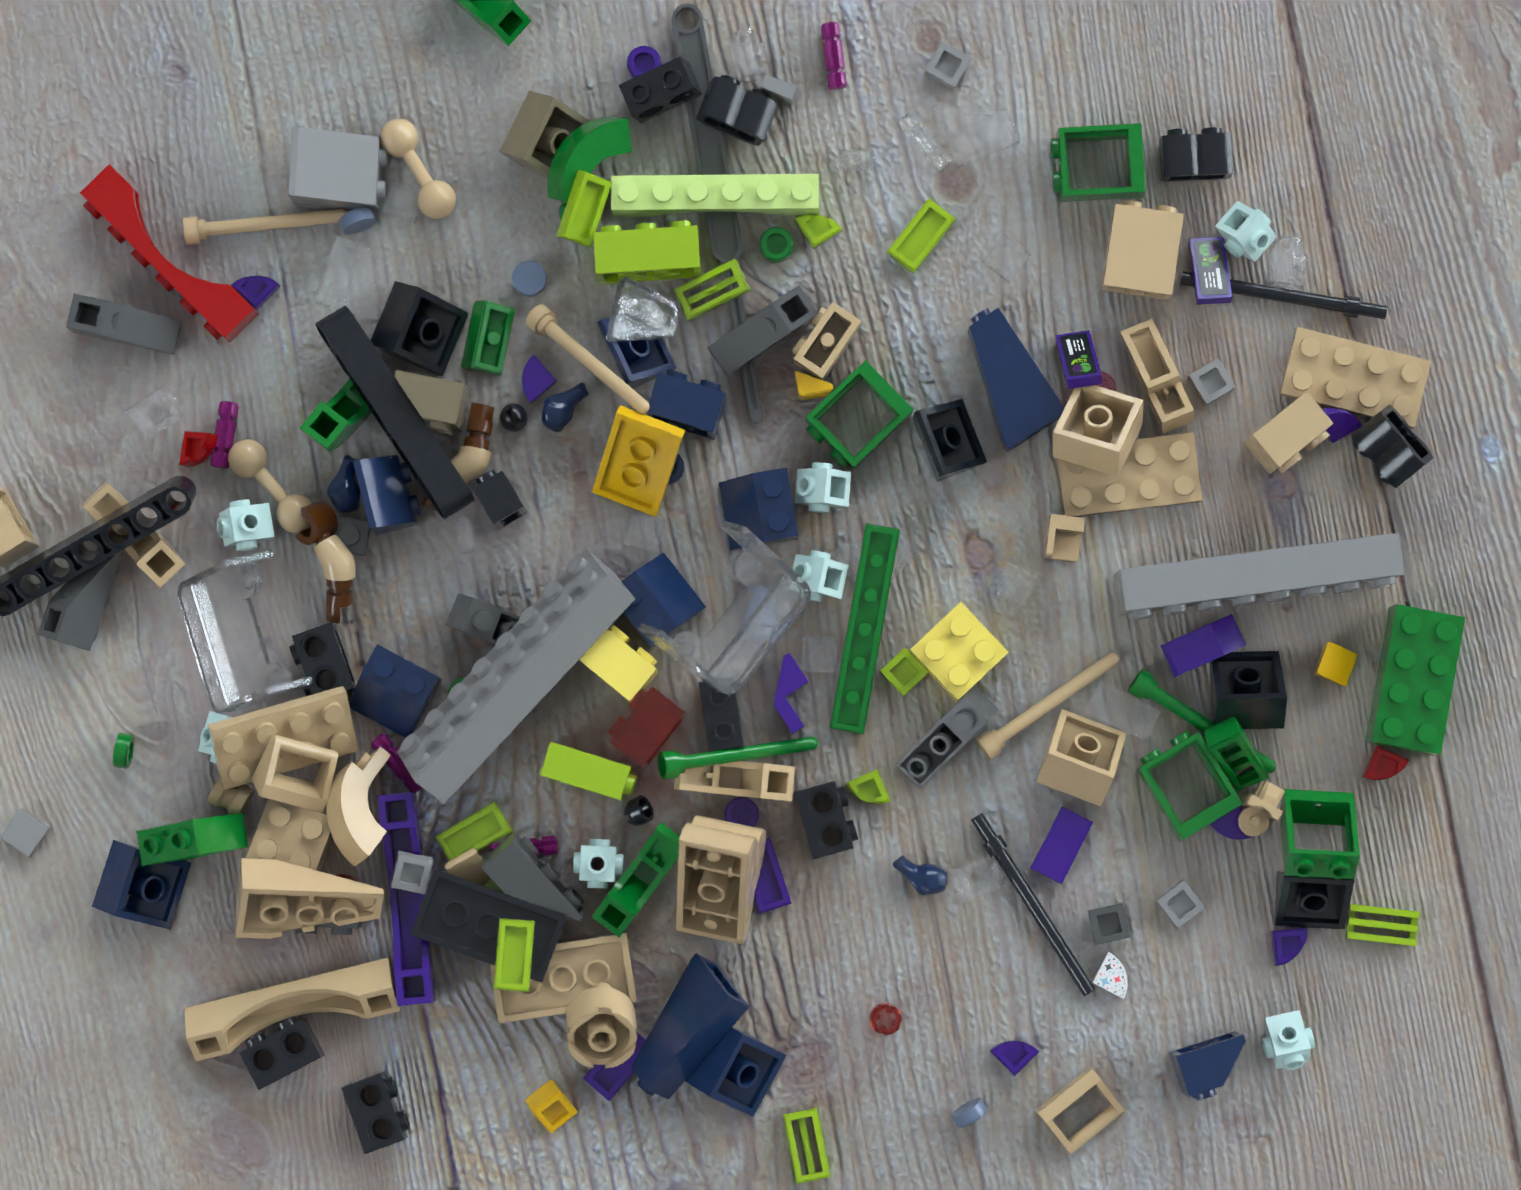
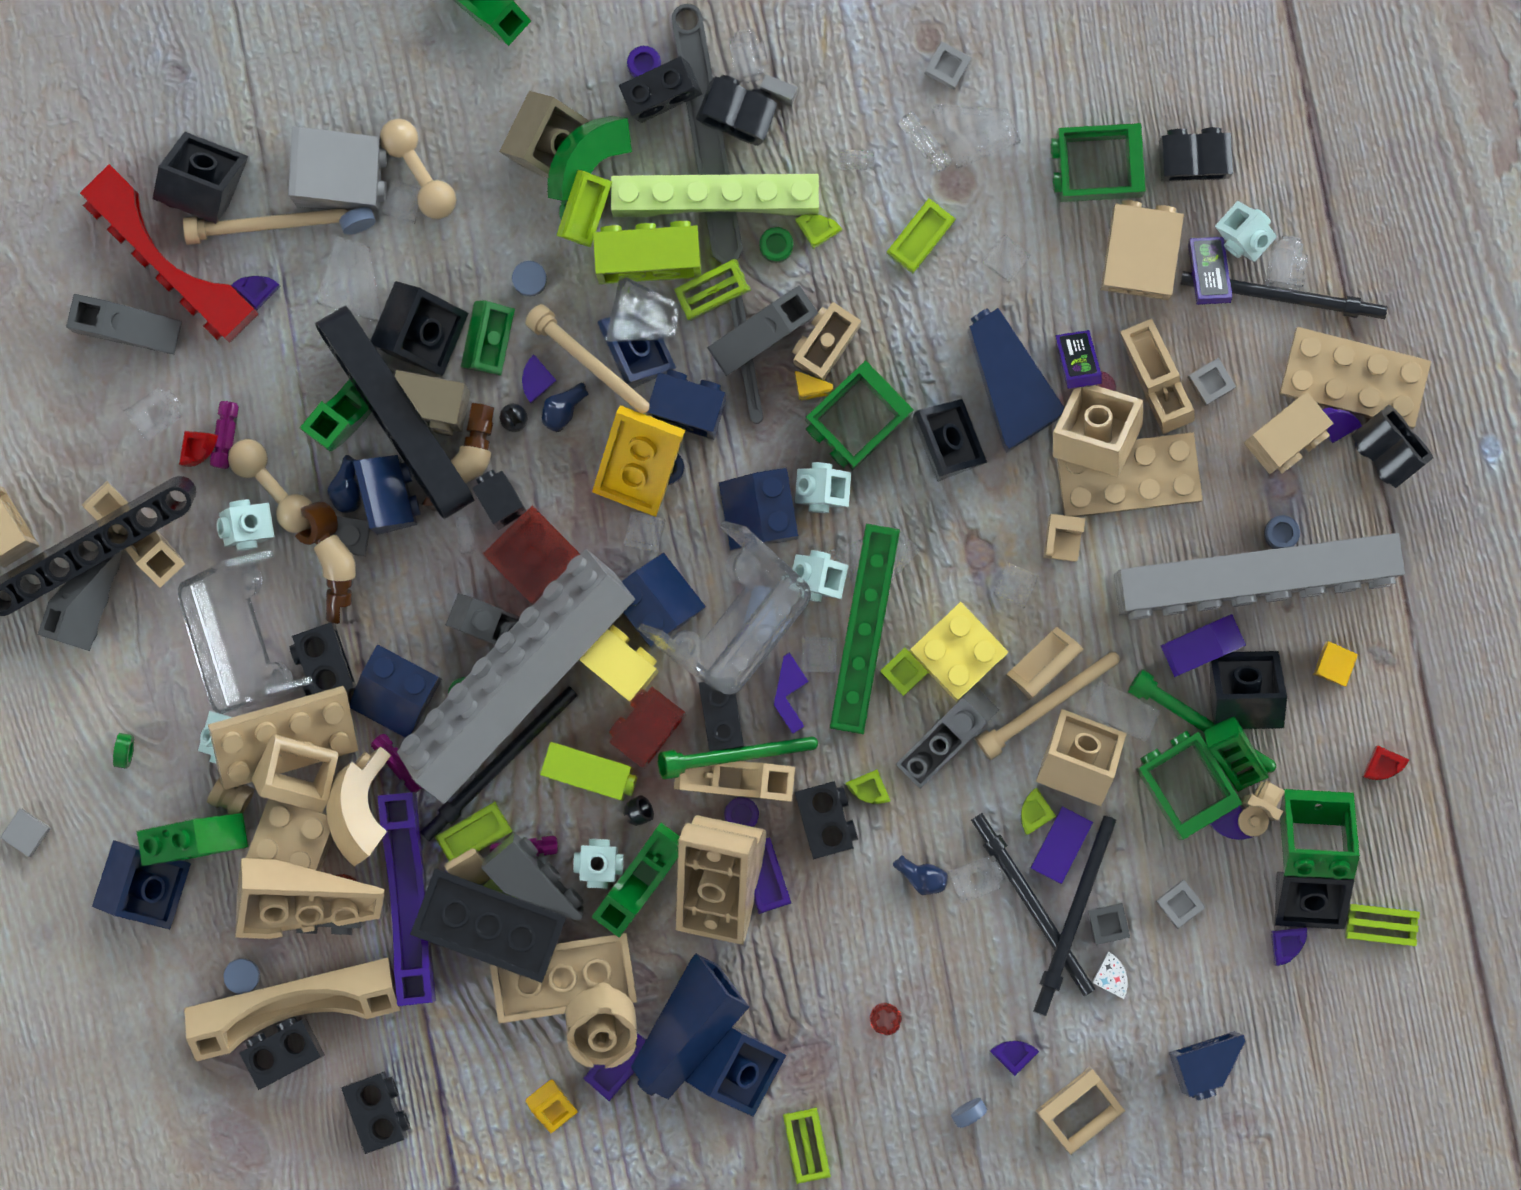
(199, 177): none -> black slope
(241, 976): none -> sand blue tile
(411, 872): light grey tile -> none
(451, 810): none -> black bar
(514, 955): lime tile -> none
(531, 554): none -> clear red brick
(833, 55): magenta axle -> none
(1035, 812): none -> lime tile
(1044, 662): none -> tan tile
(1051, 979): none -> black bar
(1281, 532): none -> sand blue tile
(1287, 1040): light aqua brick -> none
(1415, 679): green brick -> none

